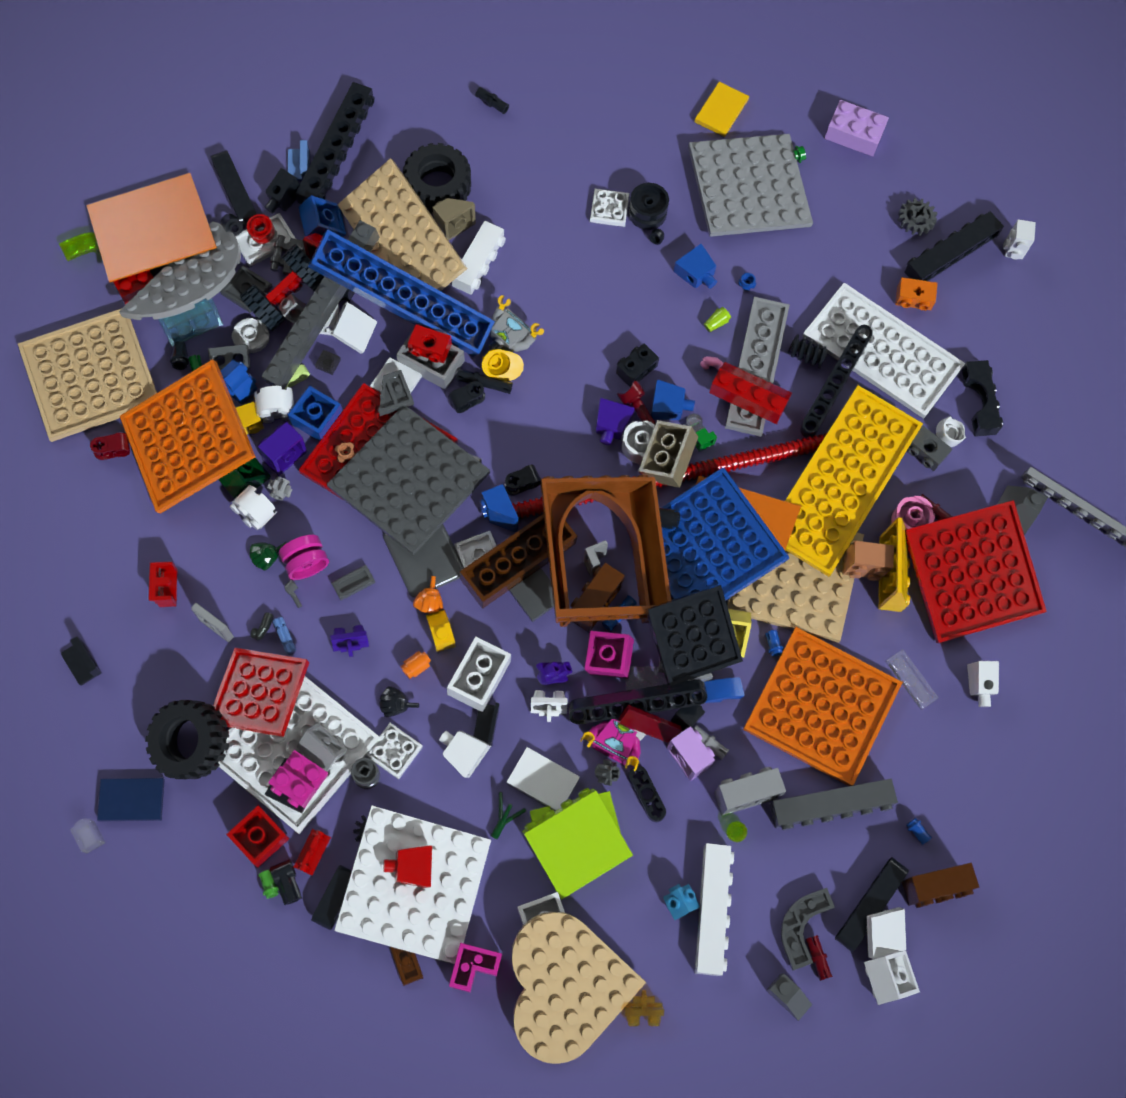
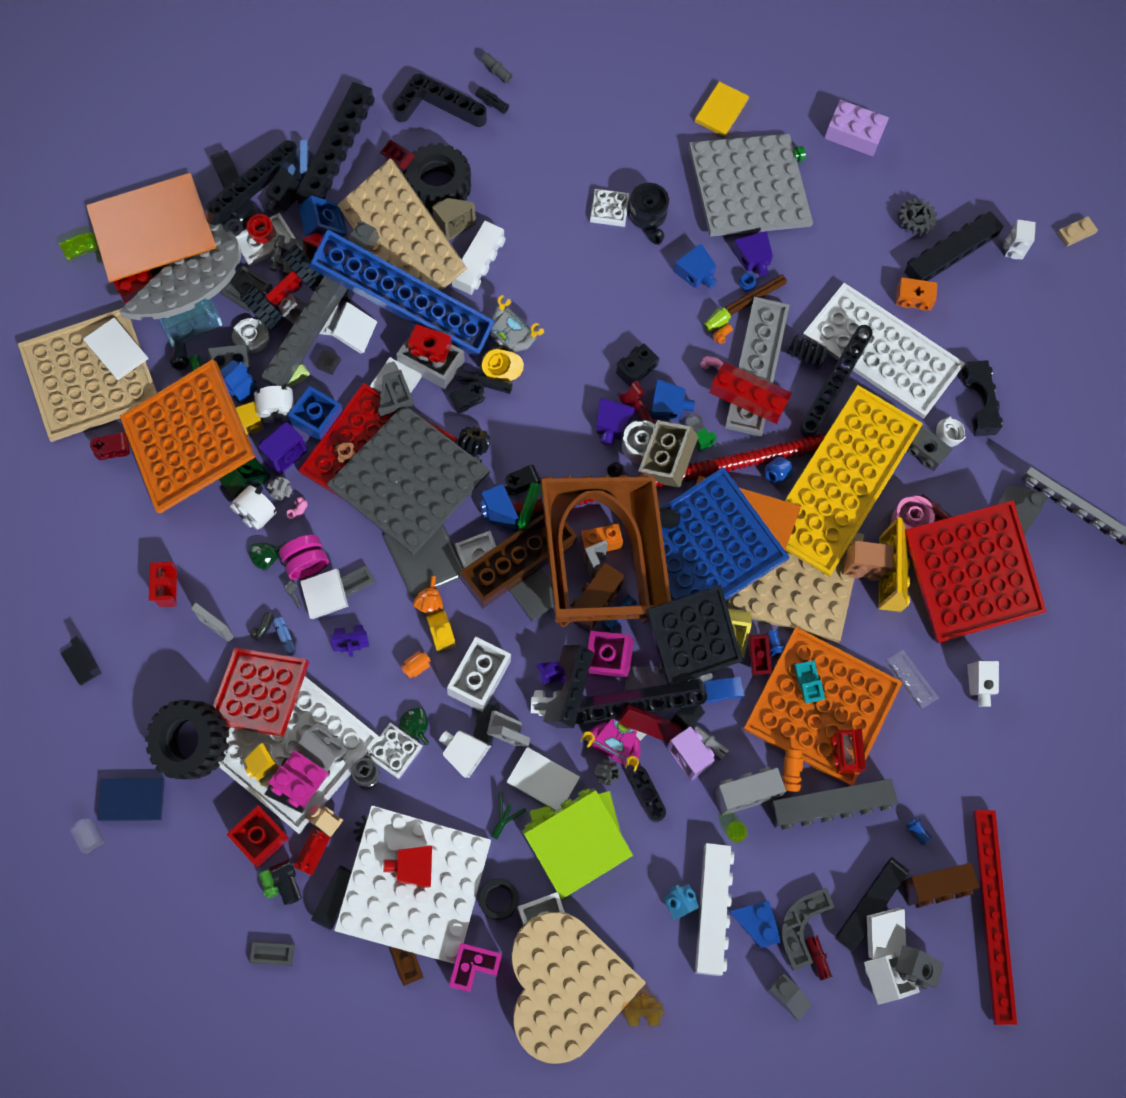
(115, 349): none -> white tile
(250, 183): none -> black beam
(260, 763): none -> yellow slope
(272, 953): none -> dark grey tile
(299, 510): none -> bright pink arm
(324, 593): none -> white tile
(324, 819): none -> tan brick
(394, 702): black piece -> none
(400, 155): none -> dark red tile
(415, 723): none -> dark green piece
(424, 88): none -> black beam
(474, 440): none -> black gear
(497, 68): none -> dark grey pin
(506, 729): none -> light grey panel
(514, 899): none -> black tyre
(528, 506): none -> green axle
(564, 708): none -> black arch
(609, 533): none -> orange brick
(612, 468): none -> black hinge
(719, 336): none -> orange arm
(754, 252): none -> dark purple torso
(758, 923): none -> blue wing
(759, 292): none -> reddish brown axle
(760, 654): none -> dark red slope
(778, 470): none -> blue head
(792, 766): none -> orange axle
(808, 681): none -> teal slope
(848, 751): none -> red window
(919, 967): none -> dark grey brick
(994, 918): none -> red plate
(1077, 231): none -> tan plate

